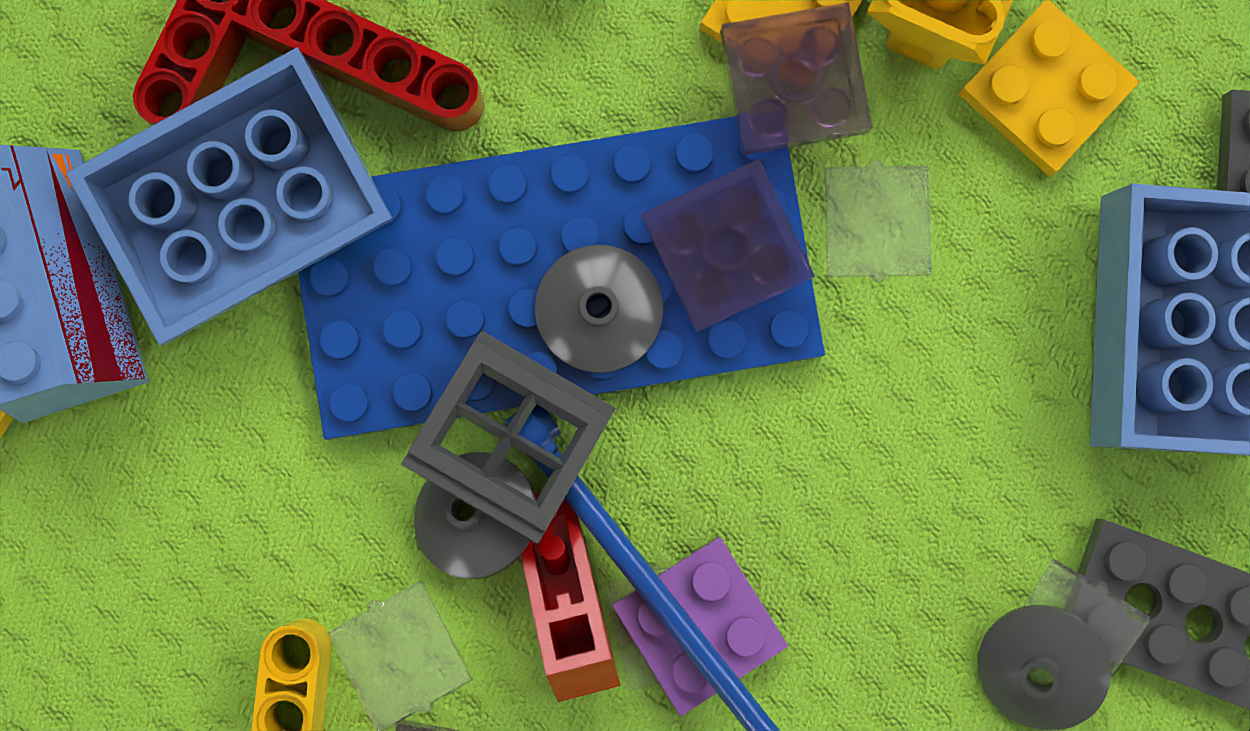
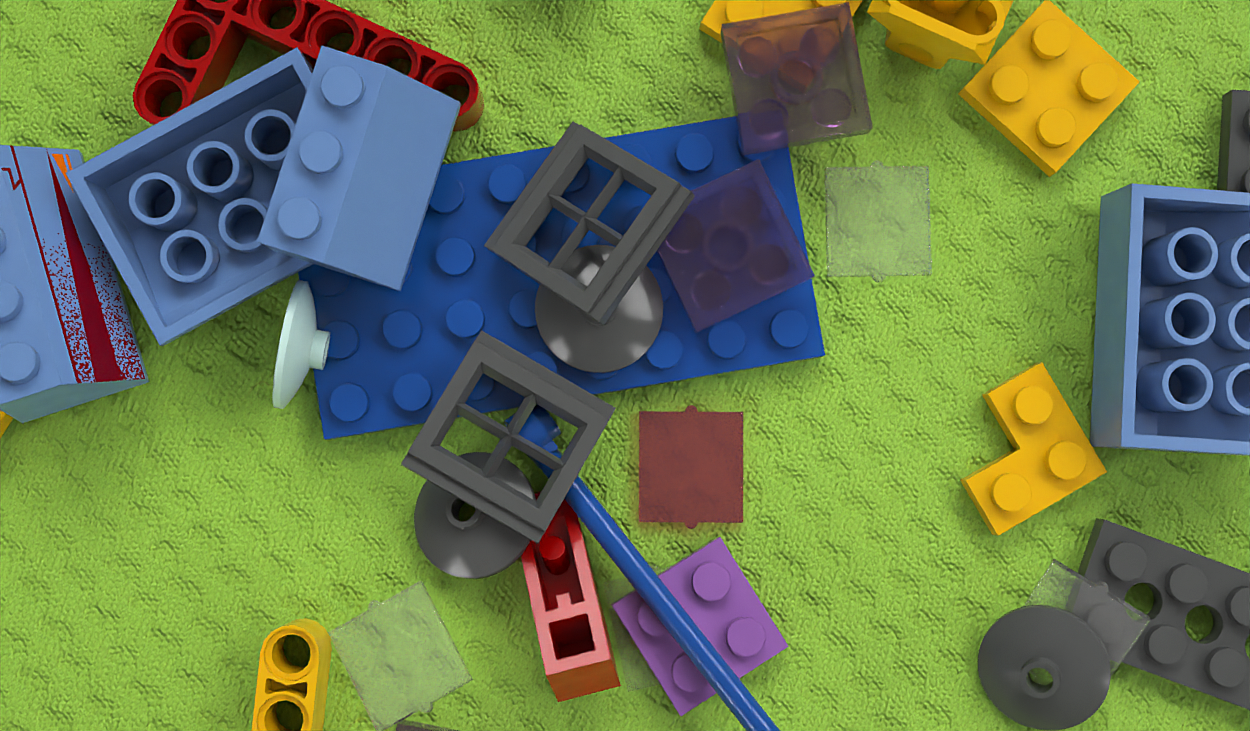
(299, 345): none -> light aqua dish
(359, 169): none -> medium blue slope
(632, 250): none -> dark grey piece
(691, 467): none -> clear pink piece
(1047, 456): none -> yellow plate

